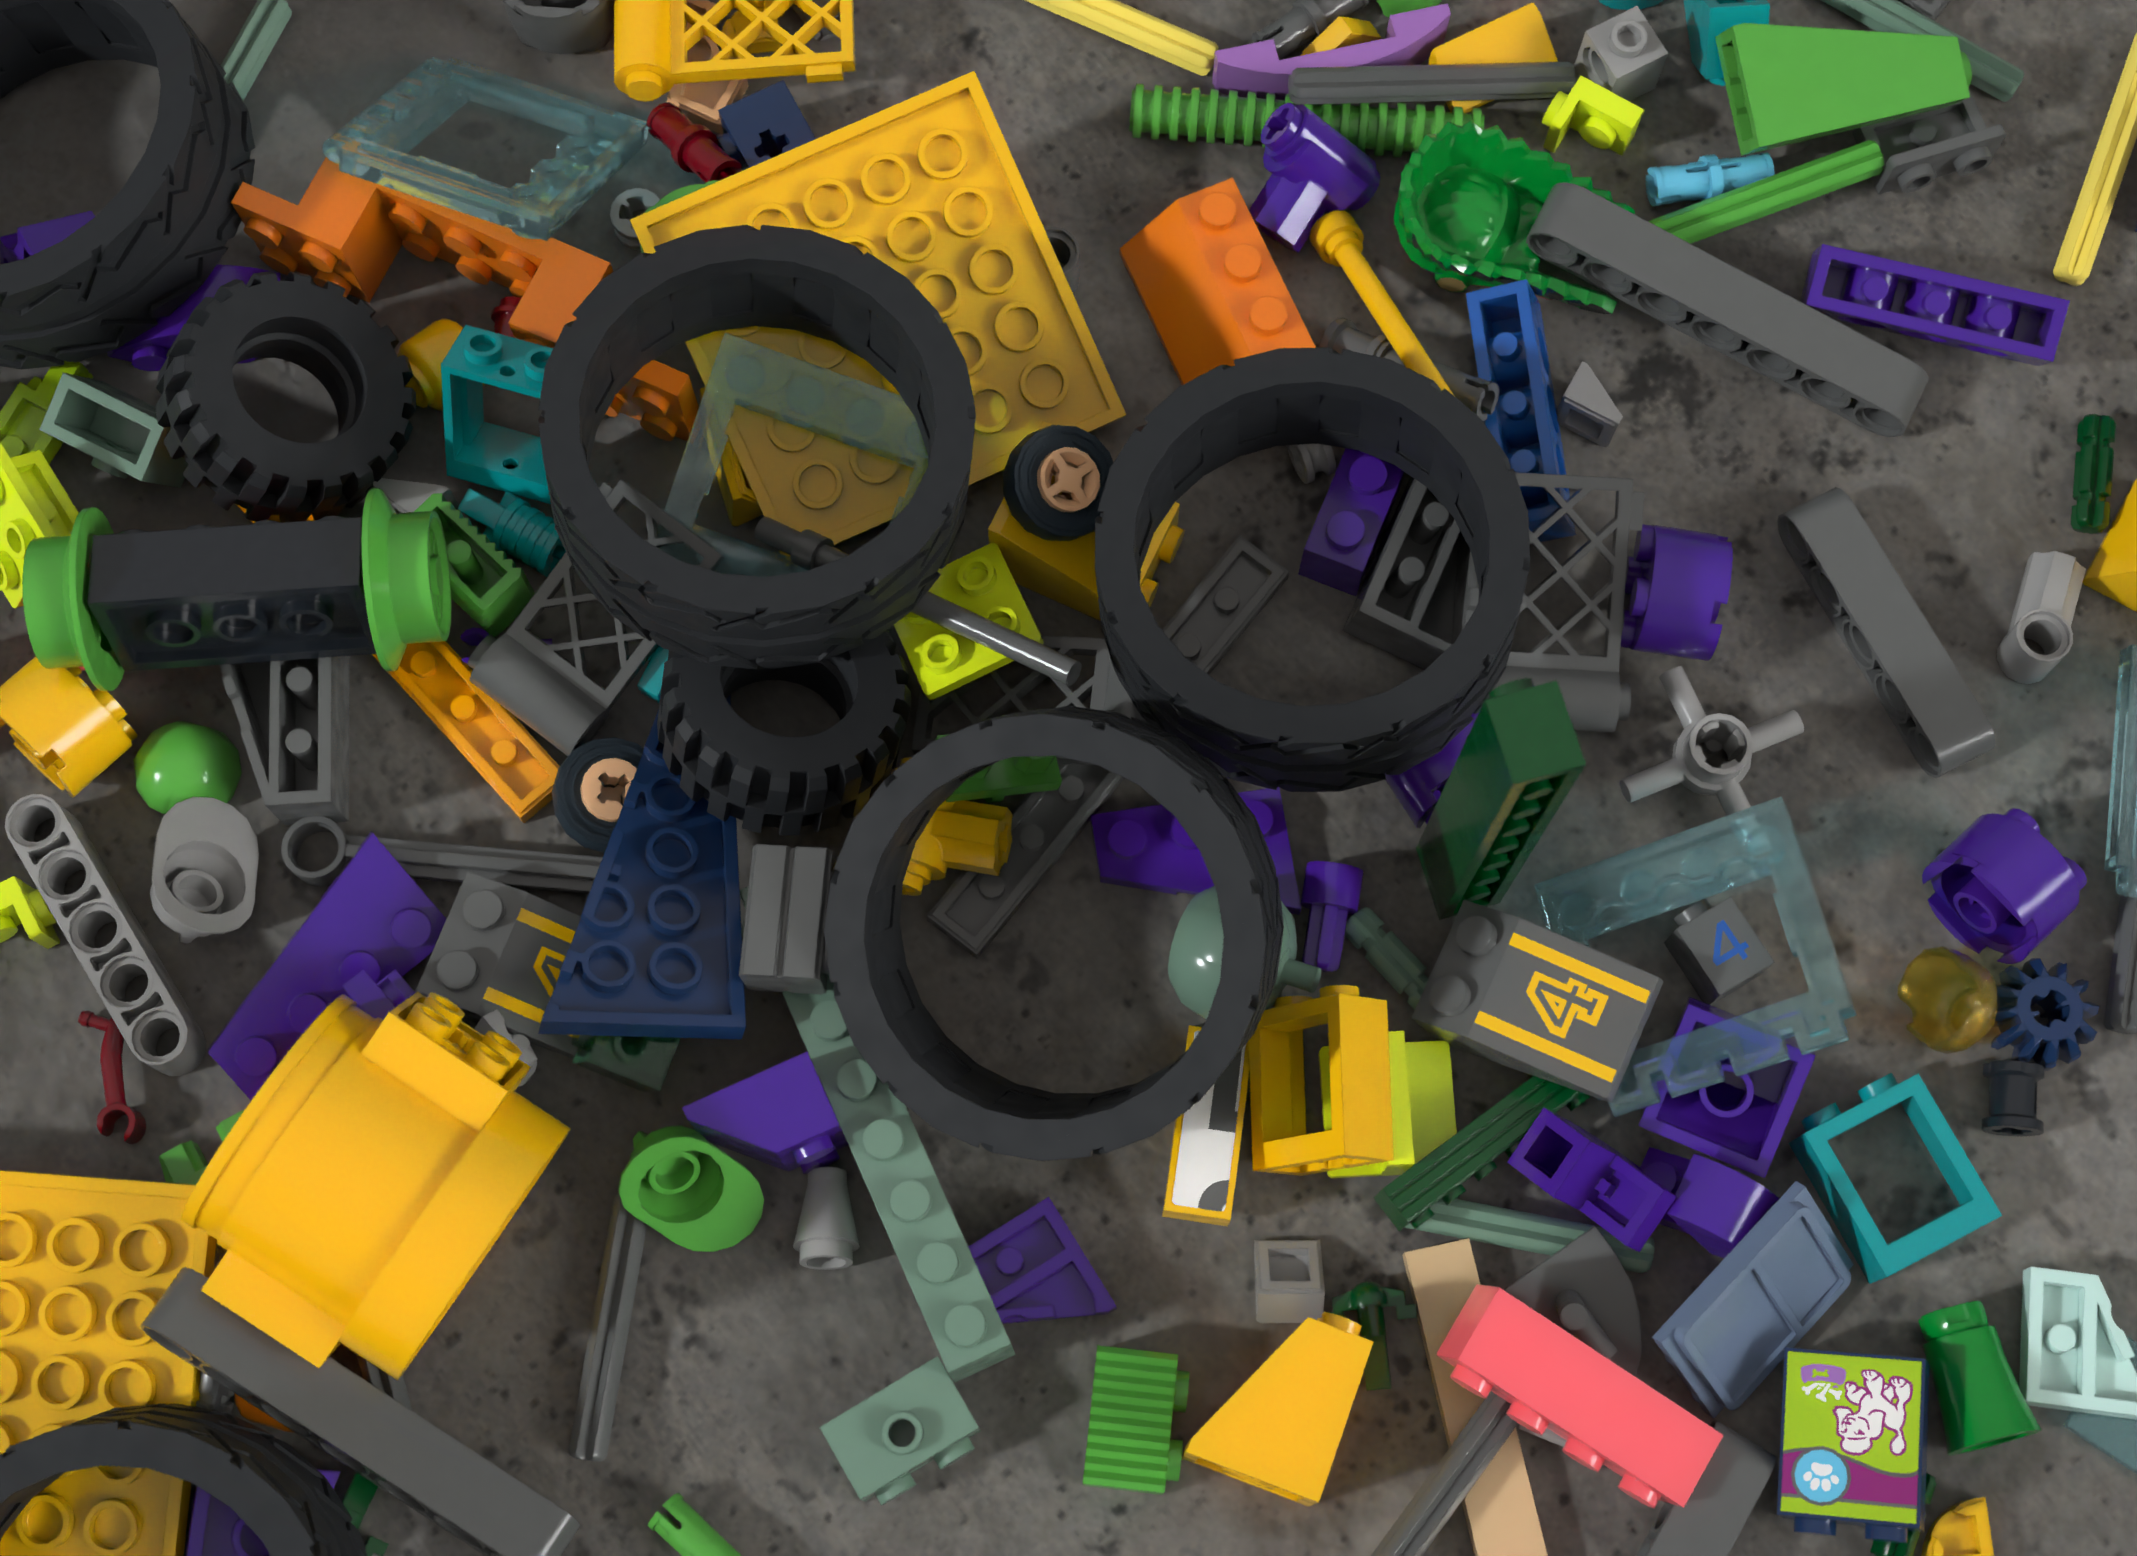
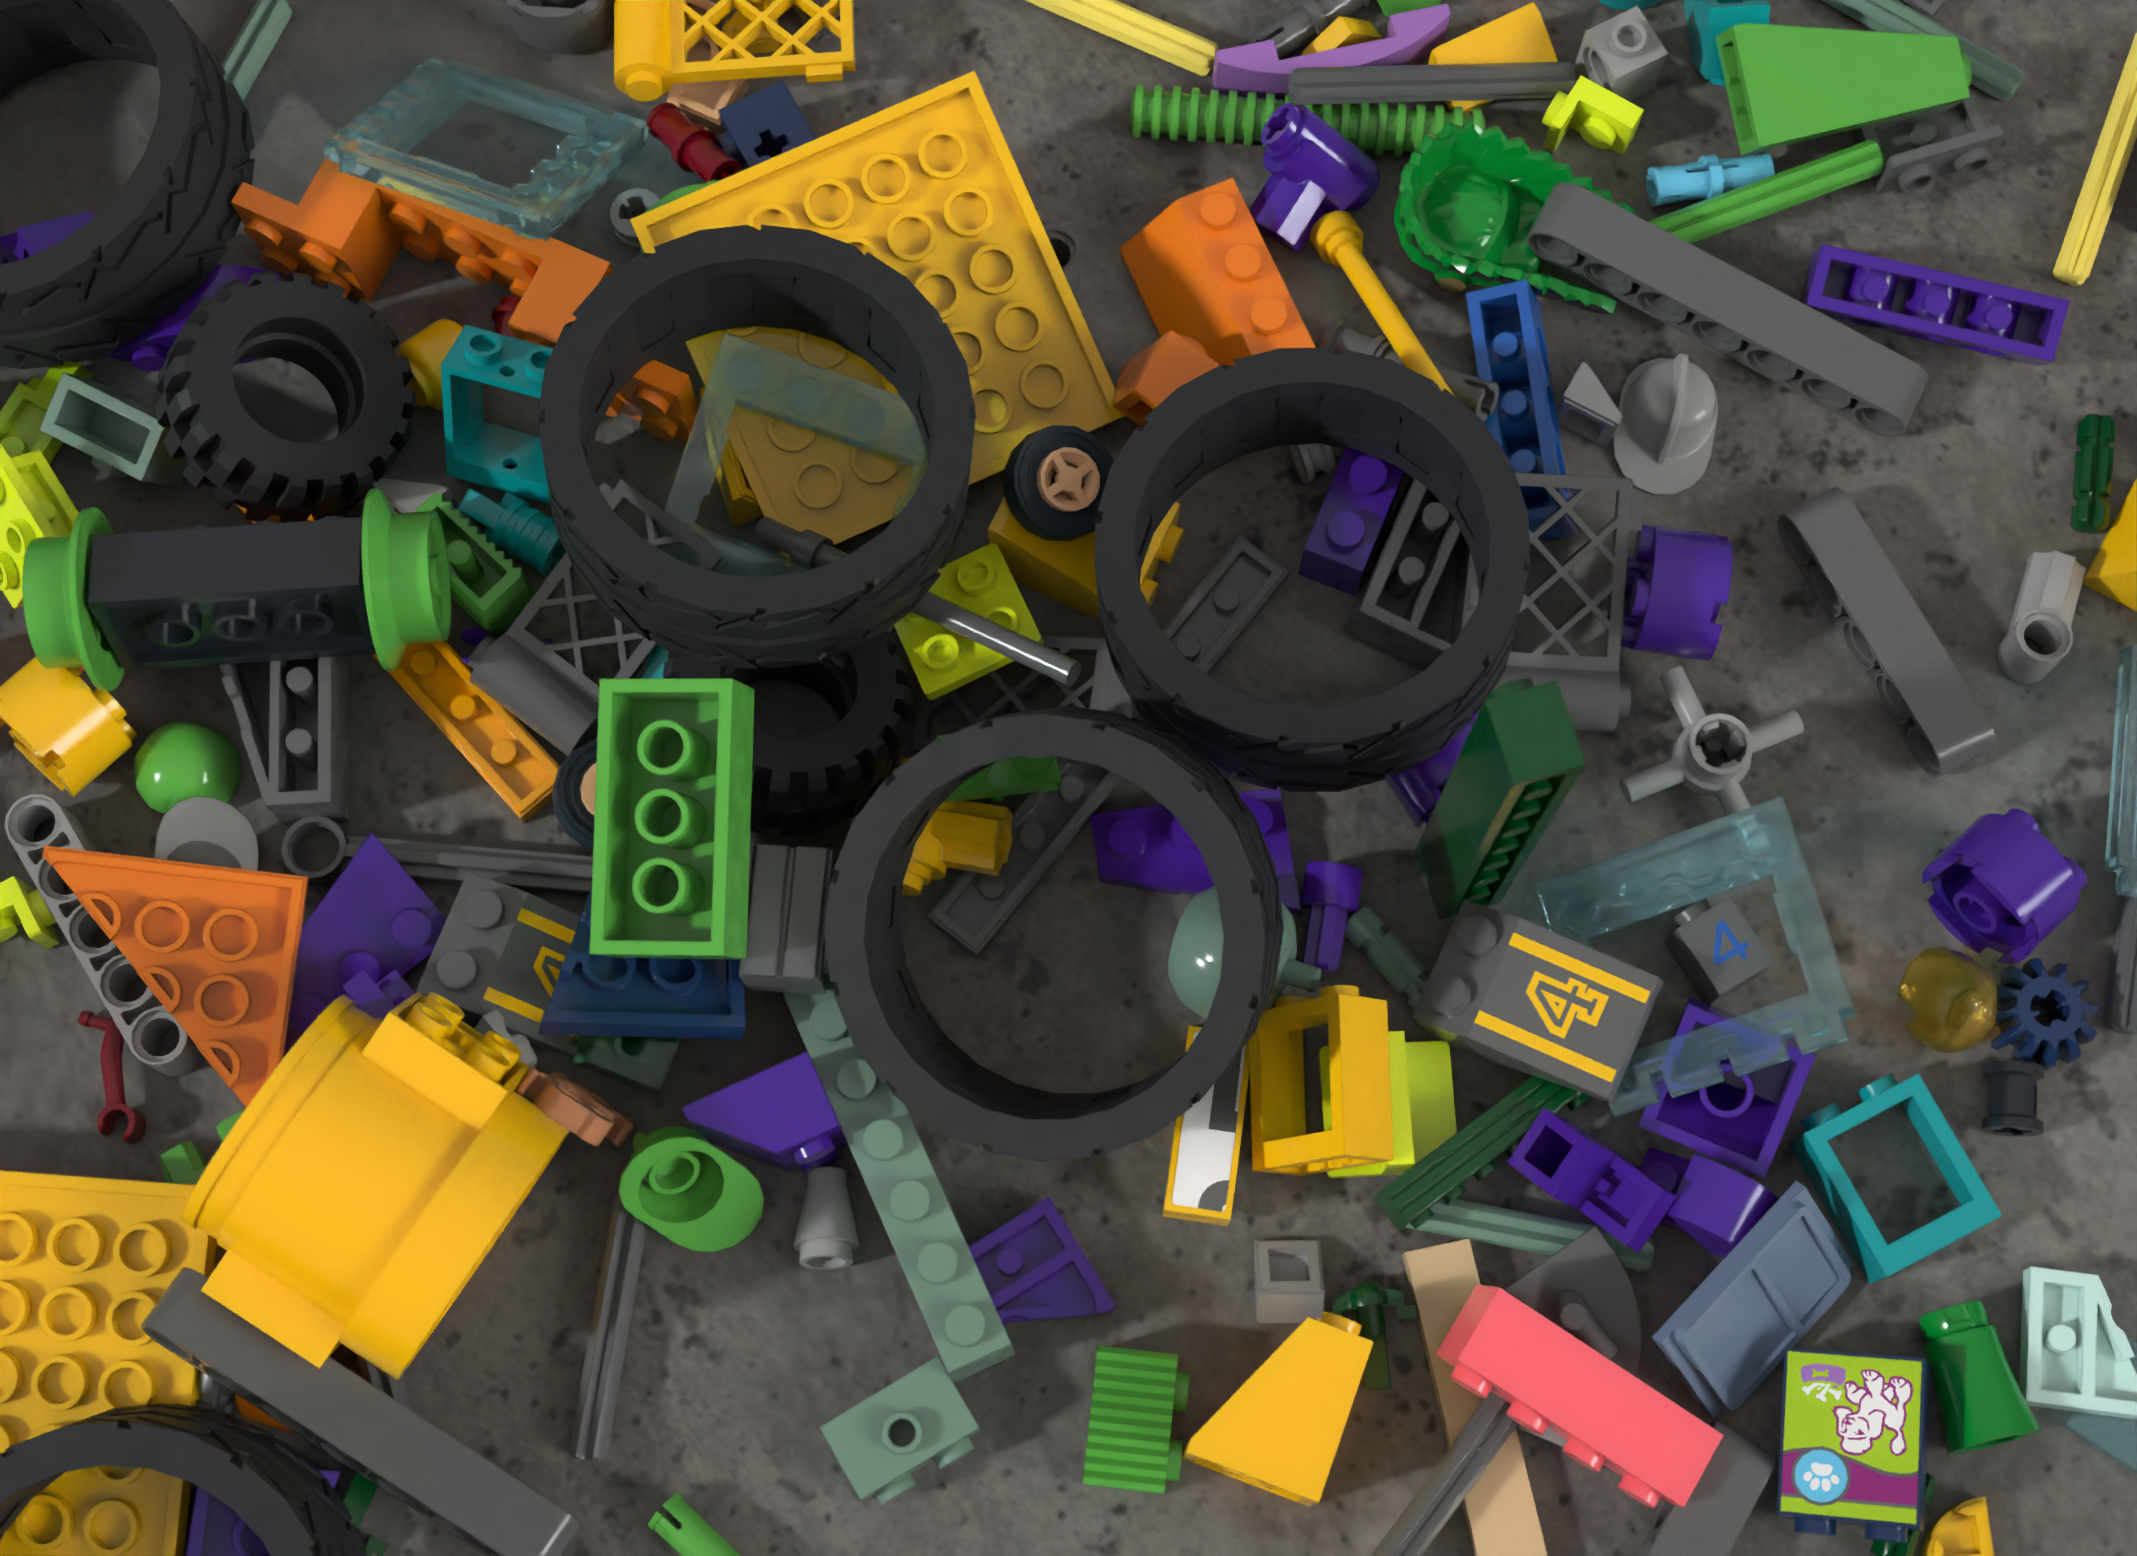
(207, 944): none -> orange tile
(576, 1107): none -> nougat helmet
(672, 819): none -> bright green brick
(1157, 373): none -> orange slope
(1666, 425): none -> light grey piece

